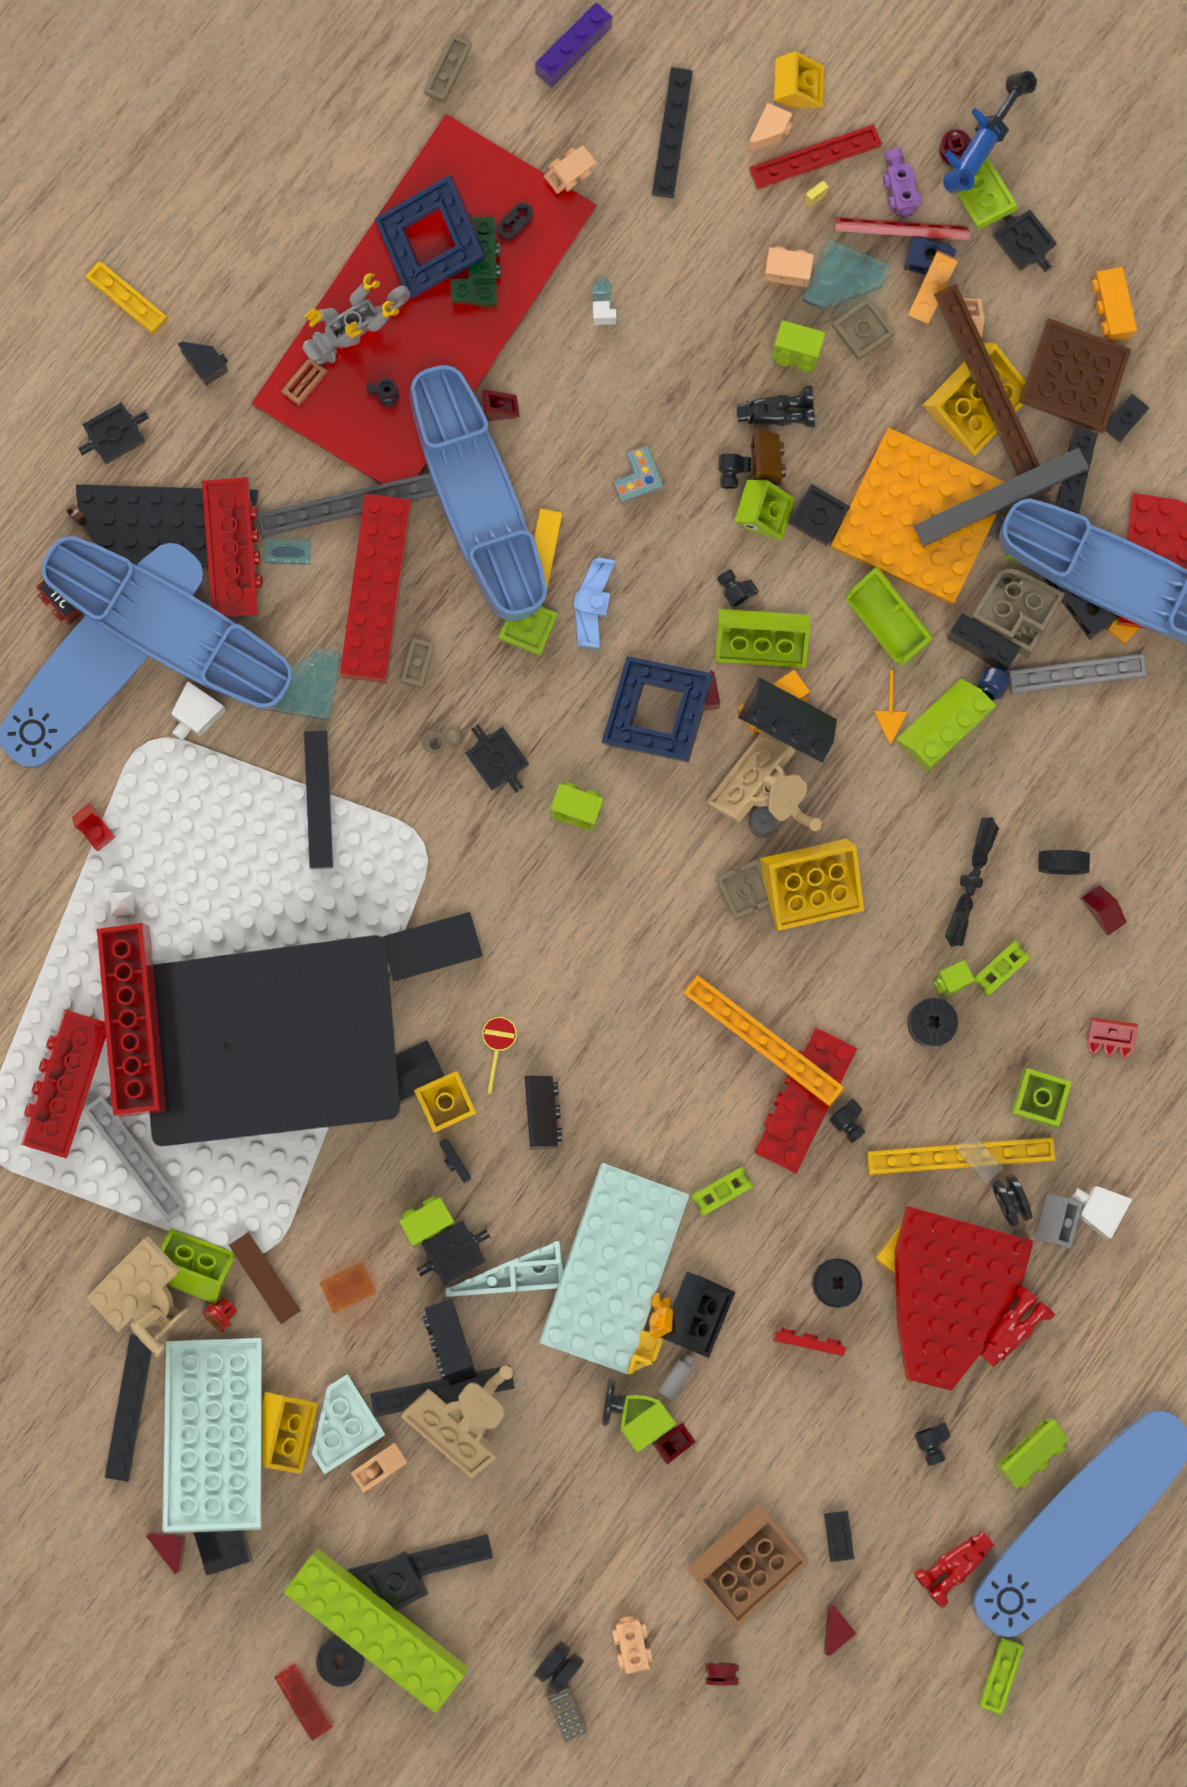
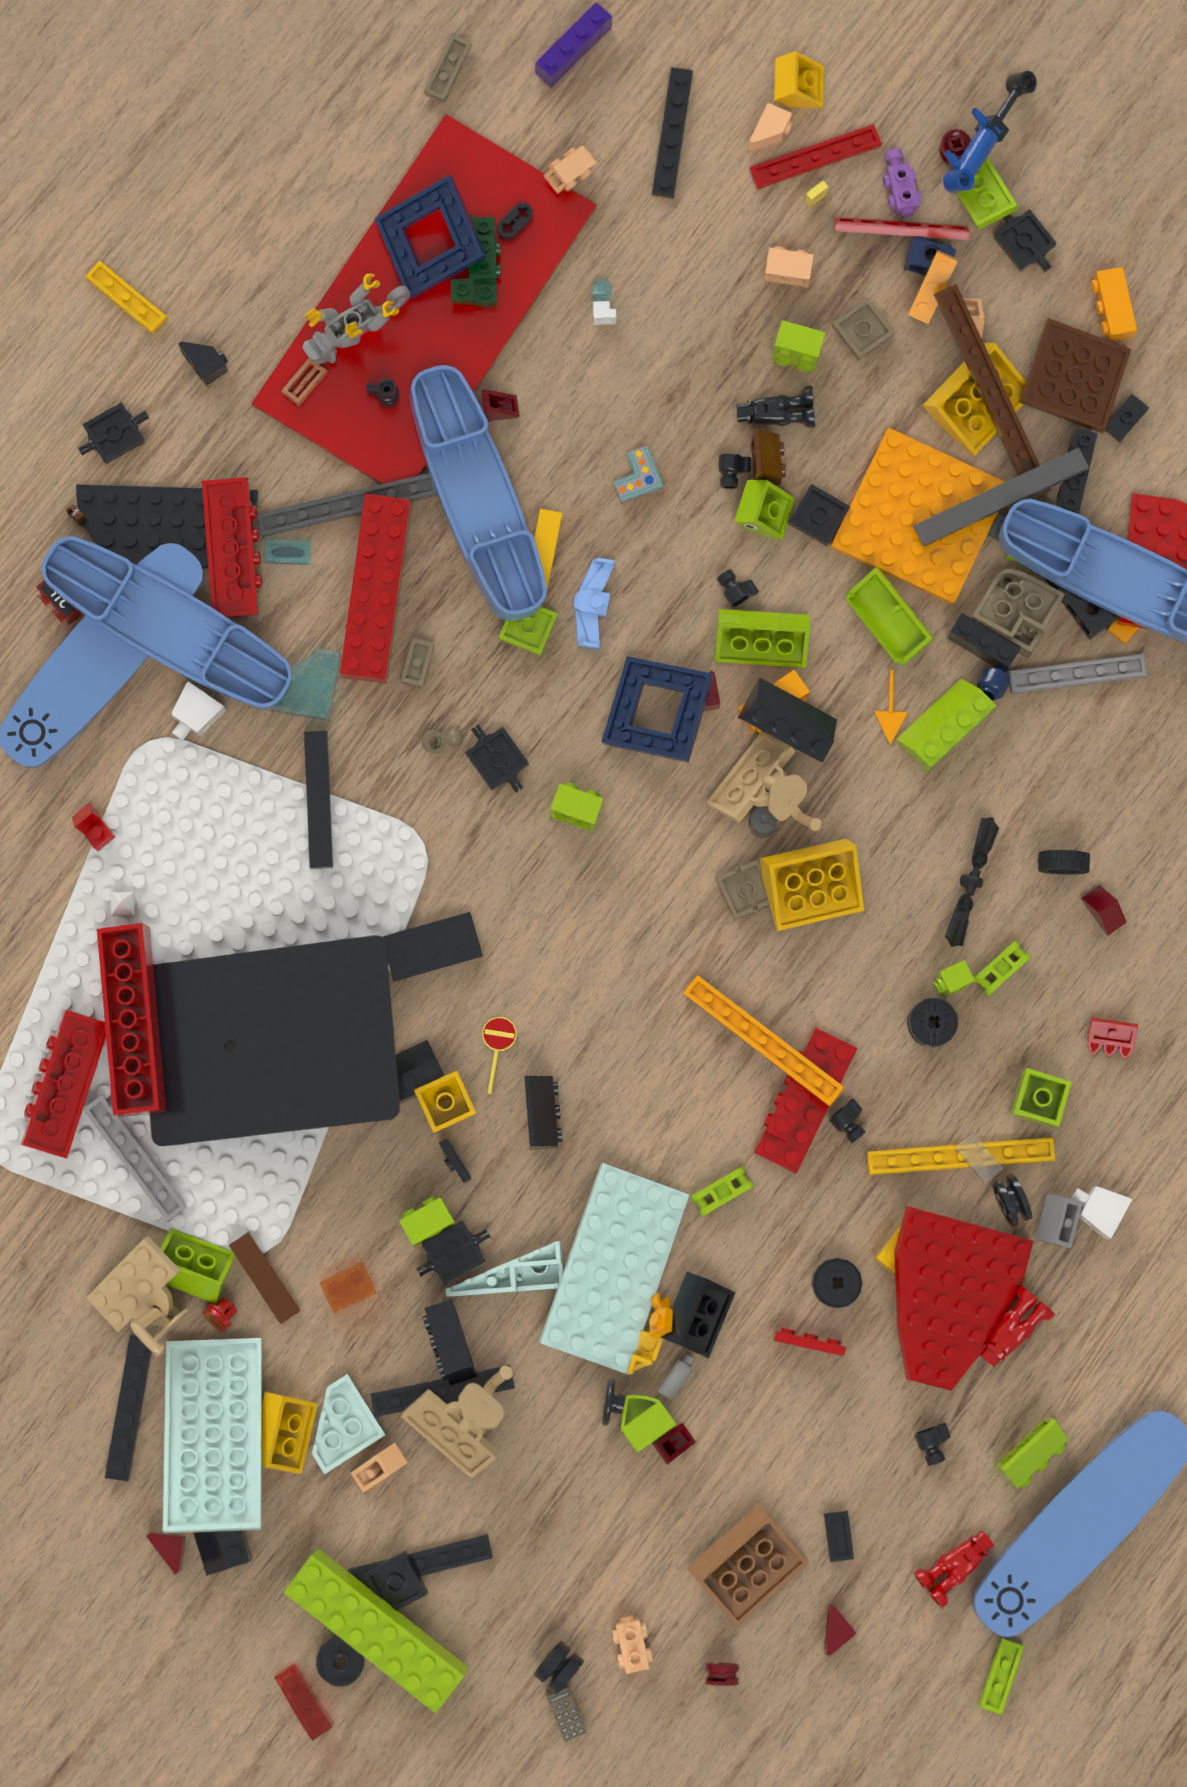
(843, 276): clear light blue plate -> none

